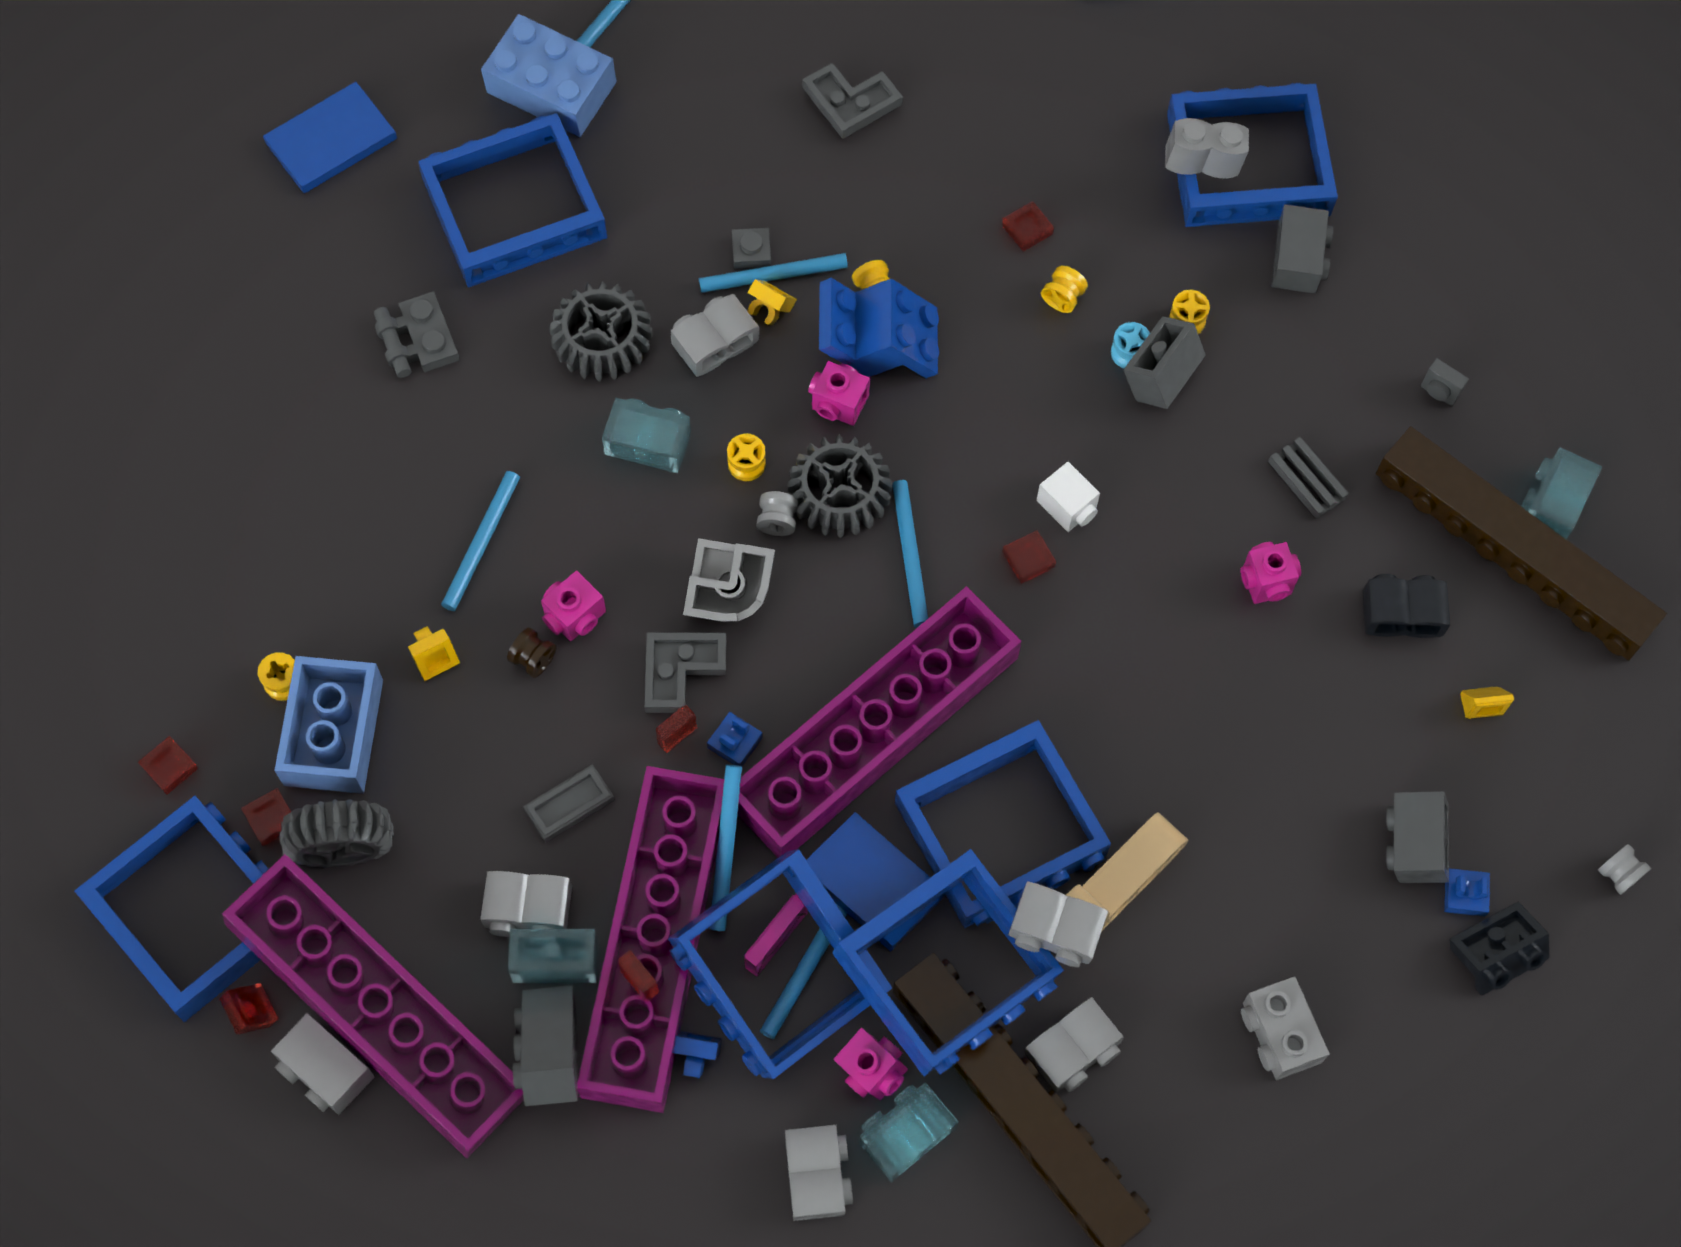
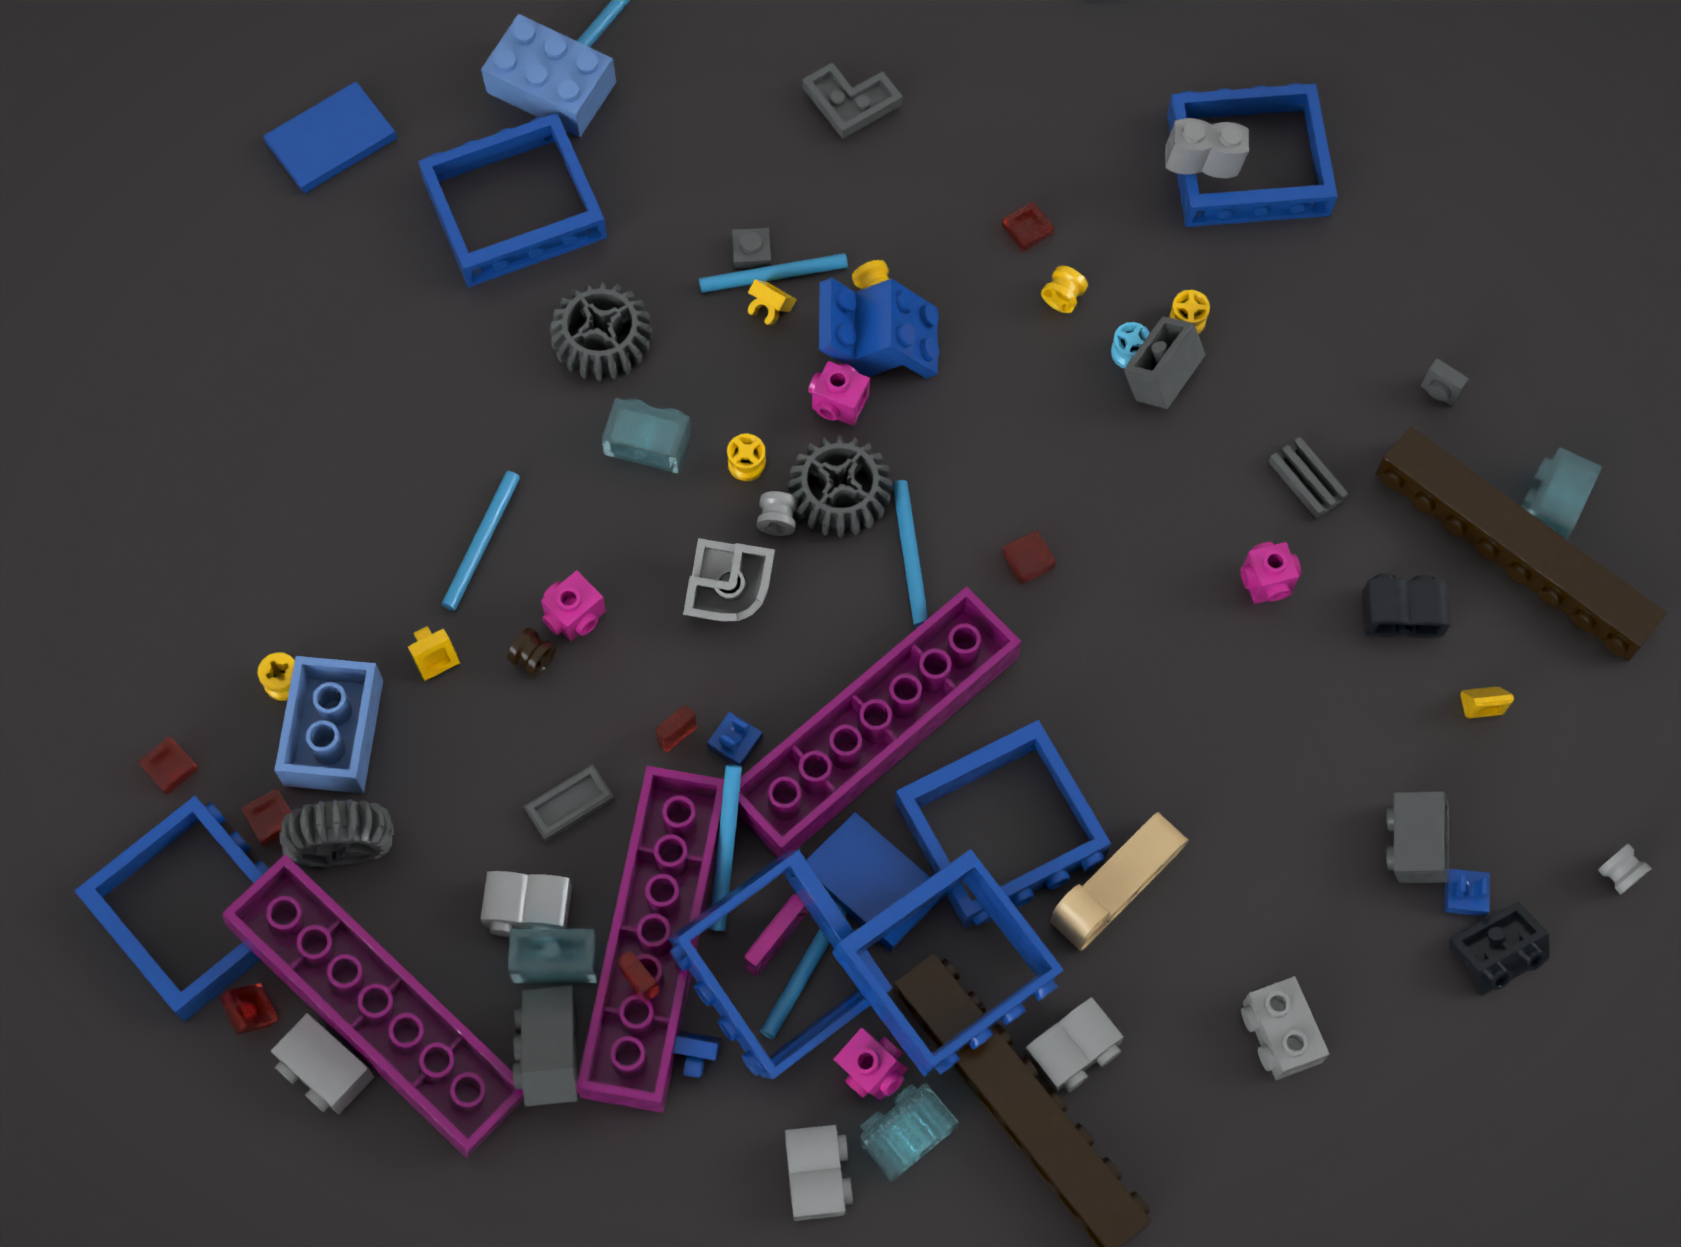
(427, 330): dark grey plate -> none
(672, 658): dark grey plate -> none
(714, 334): light grey brick -> none
(1057, 924): light grey brick -> none
(1069, 497): white brick -> none
(1301, 249): dark grey brick -> none

